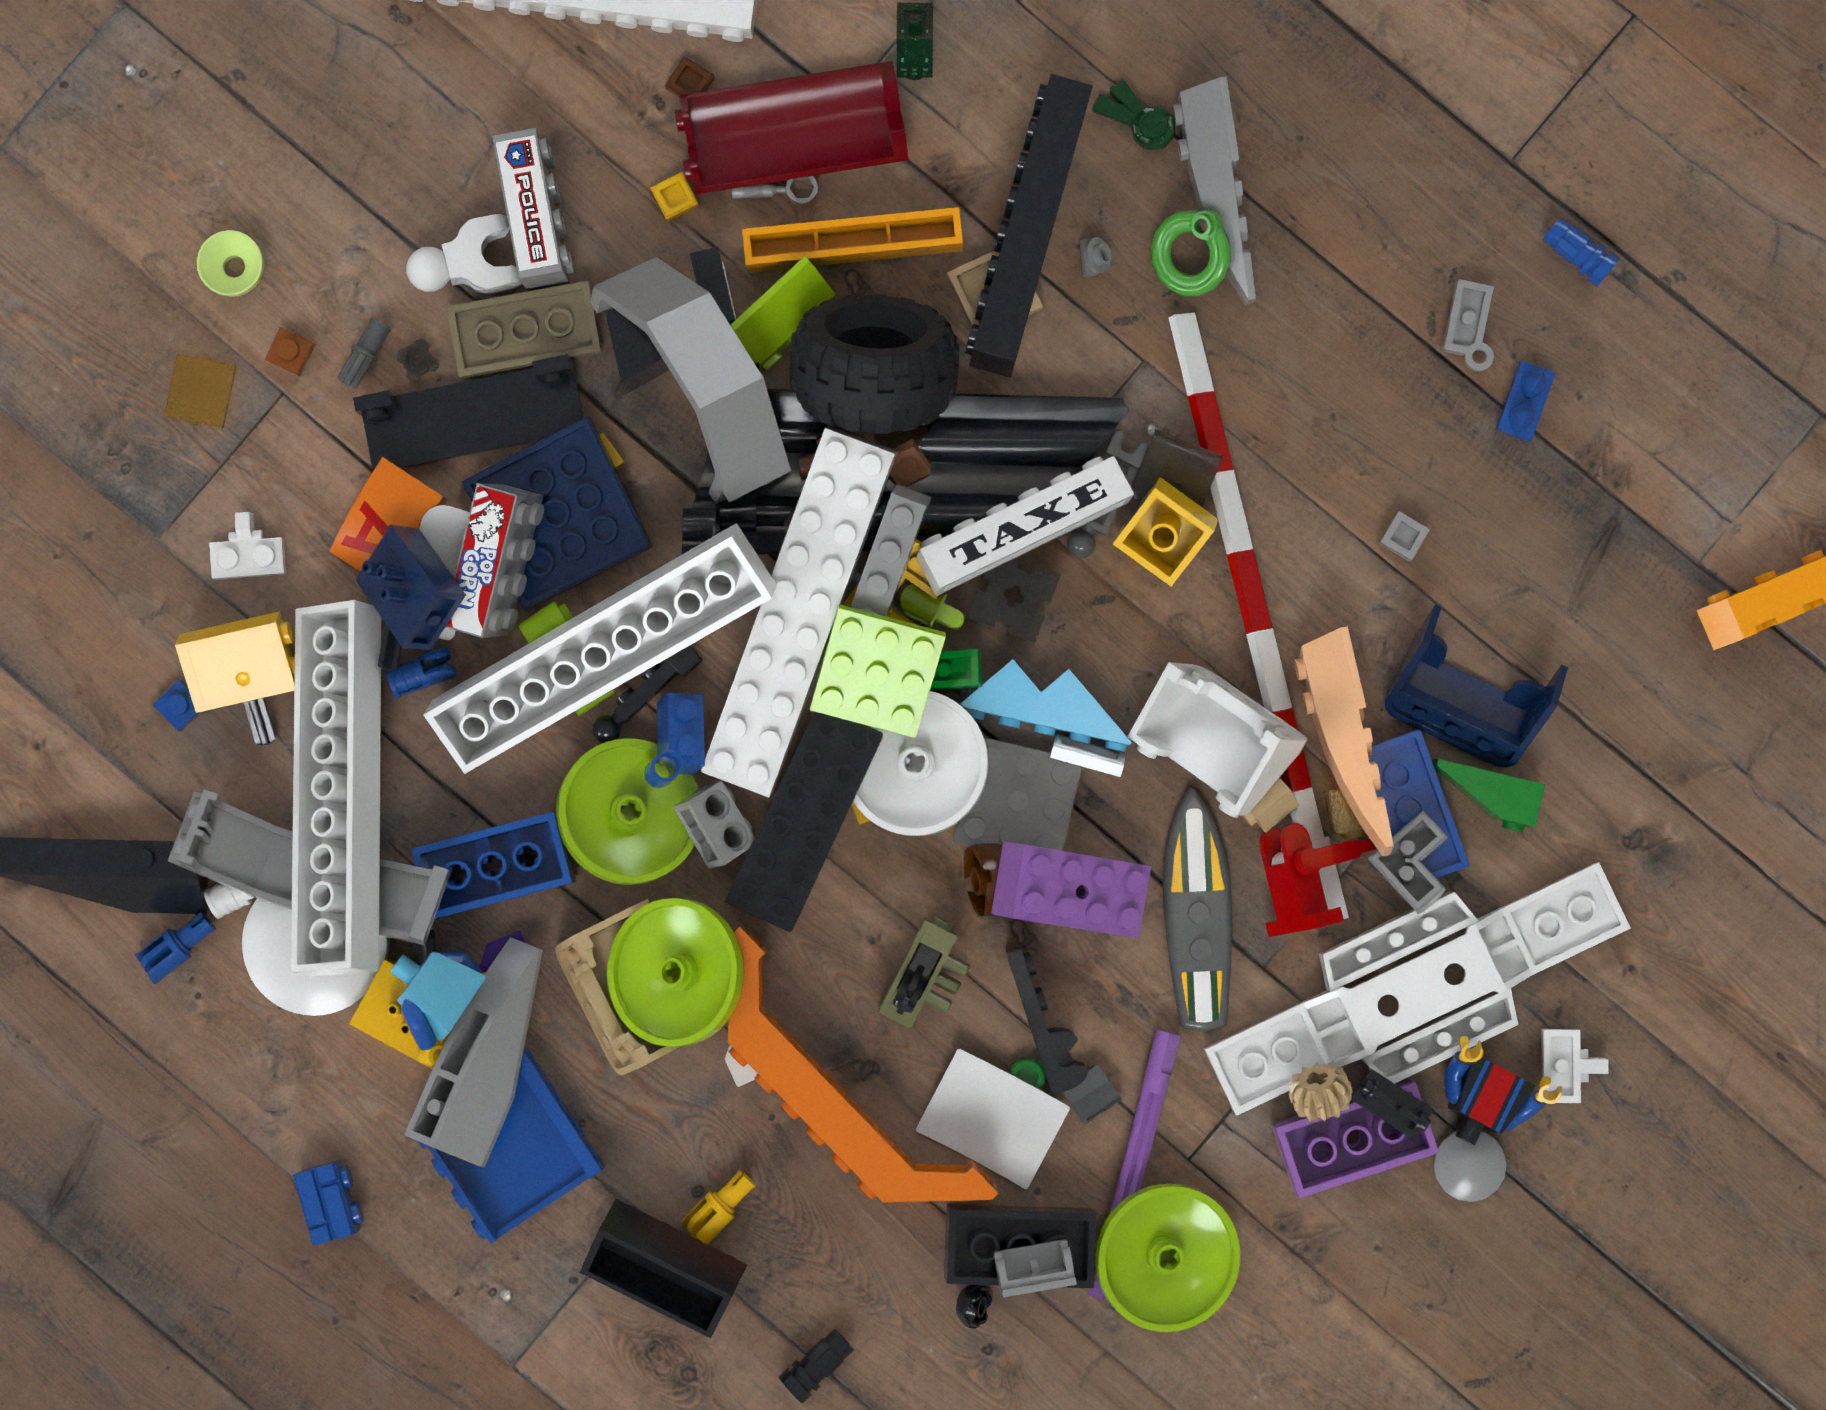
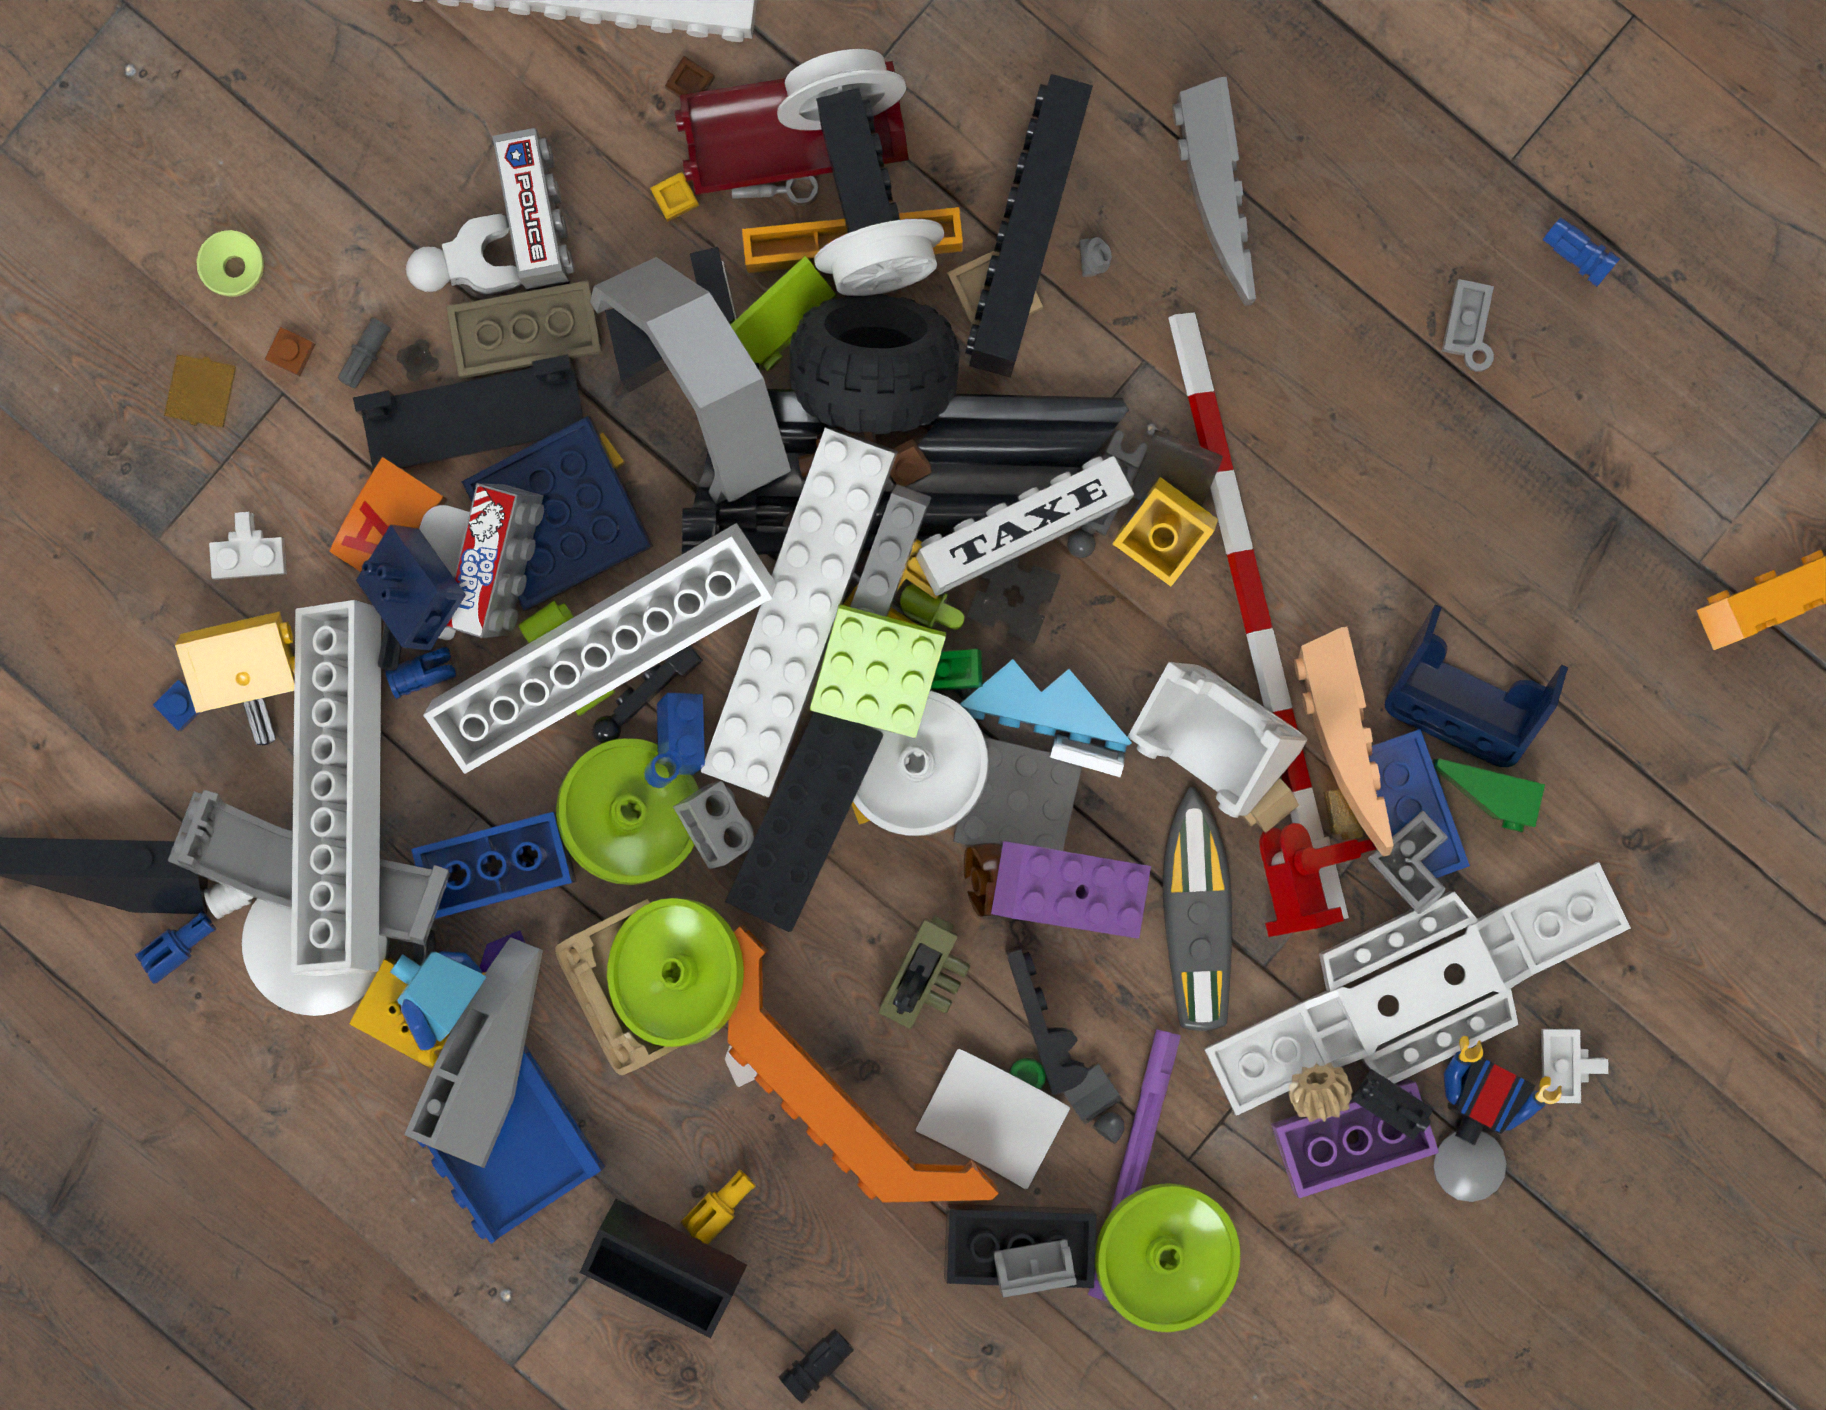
(328, 1202): blue brick -> none
(840, 98): none -> white brick
(914, 40): clear green slope -> none
(972, 1305): black plate -> none
(1110, 1126): none -> dark grey hinge
(1151, 126): dark green piece -> none
(1218, 251): bright green piece -> none
(1404, 536): light grey plate -> none
(1525, 401): blue tile -> none

